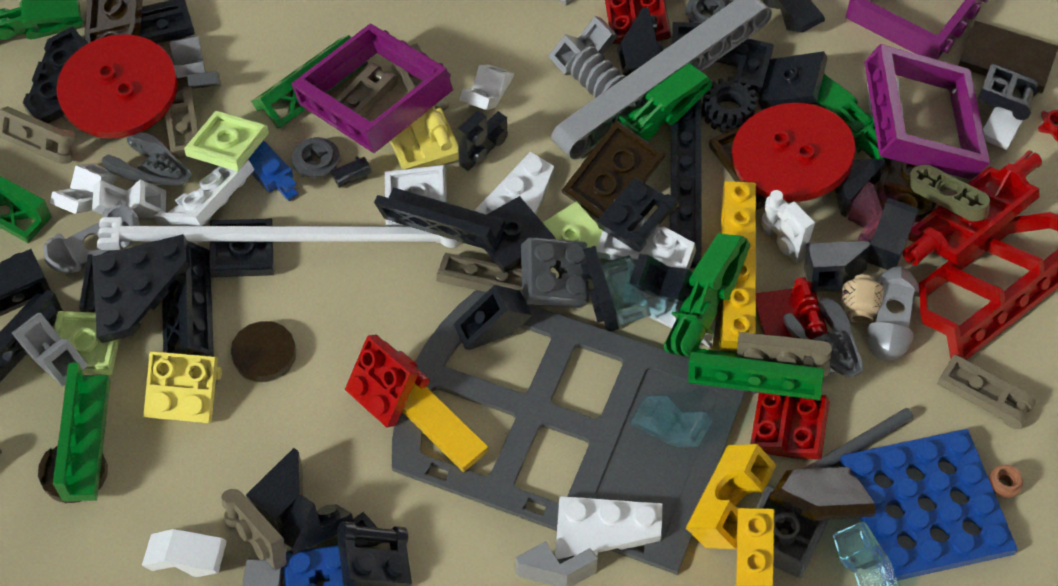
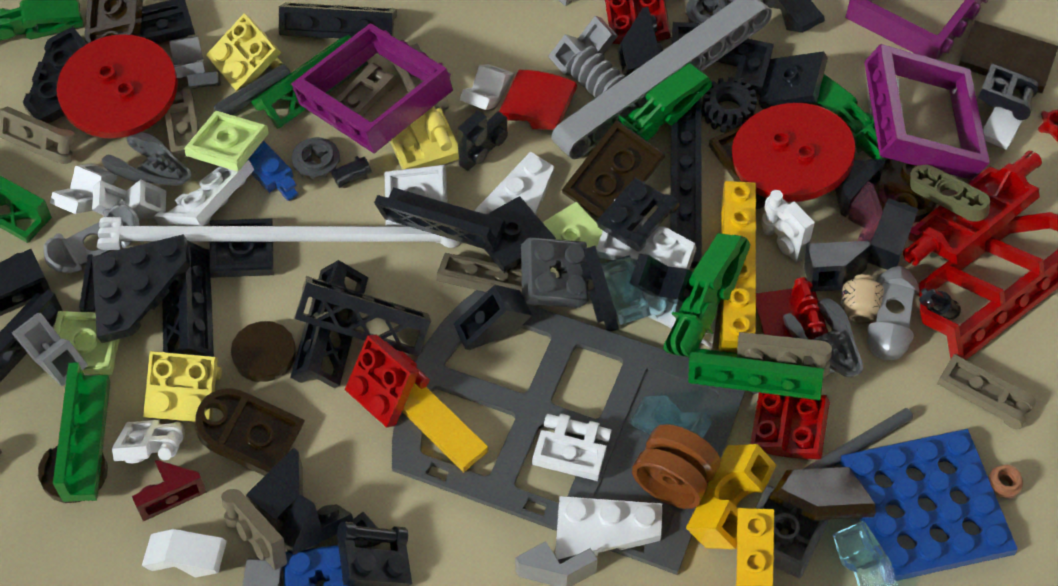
(146, 437): none -> white plate
(178, 487): none -> dark red slope
(244, 53): none -> light yellow plate
(246, 94): none -> dark grey axle
(249, 432): none -> dark brown tile
(317, 339): none -> black fence
(332, 20): none -> black fence
(365, 304): none -> black fence
(538, 99): none -> red slope
(570, 454): none -> white plate
(676, 466): none -> dark orange wheel
(940, 303): none -> black axle

